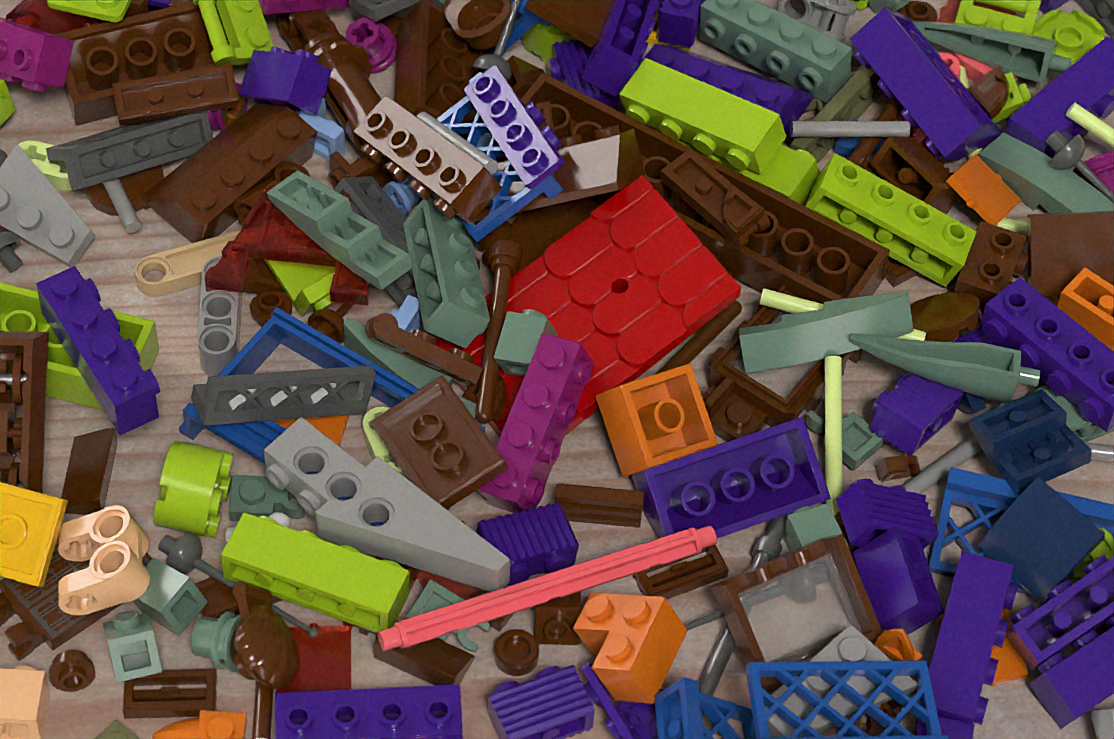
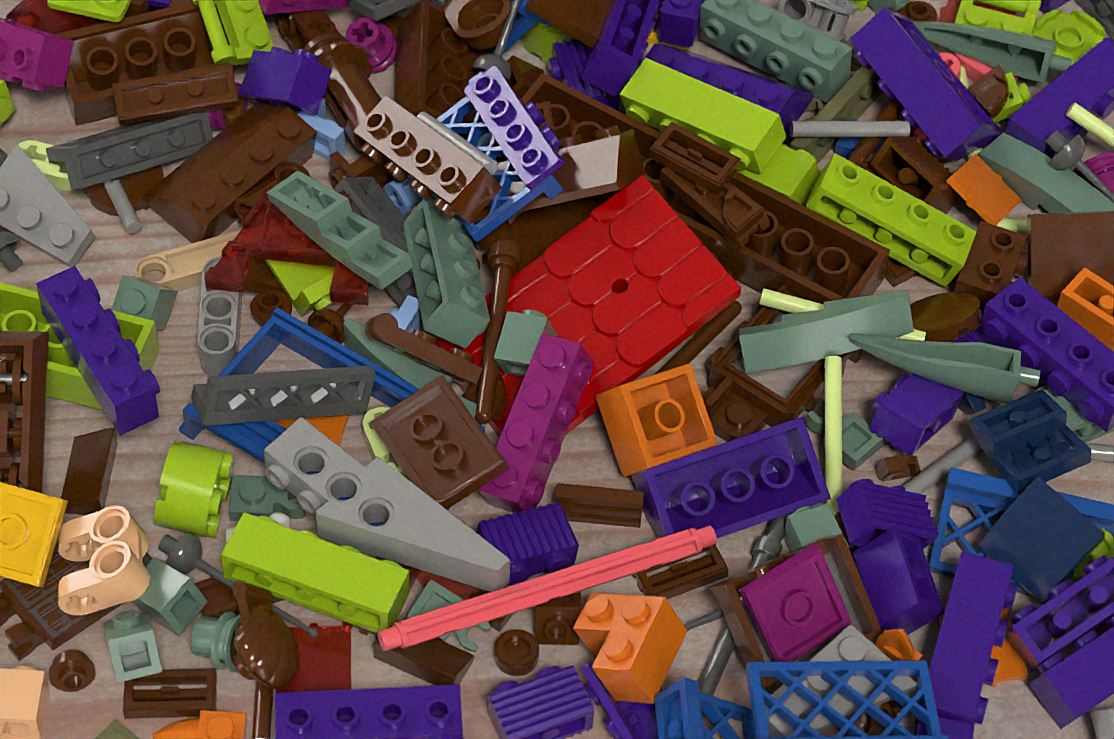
(145, 300): none -> sand green brick
(690, 161): none -> reddish brown tile
(796, 605): none -> magenta tile

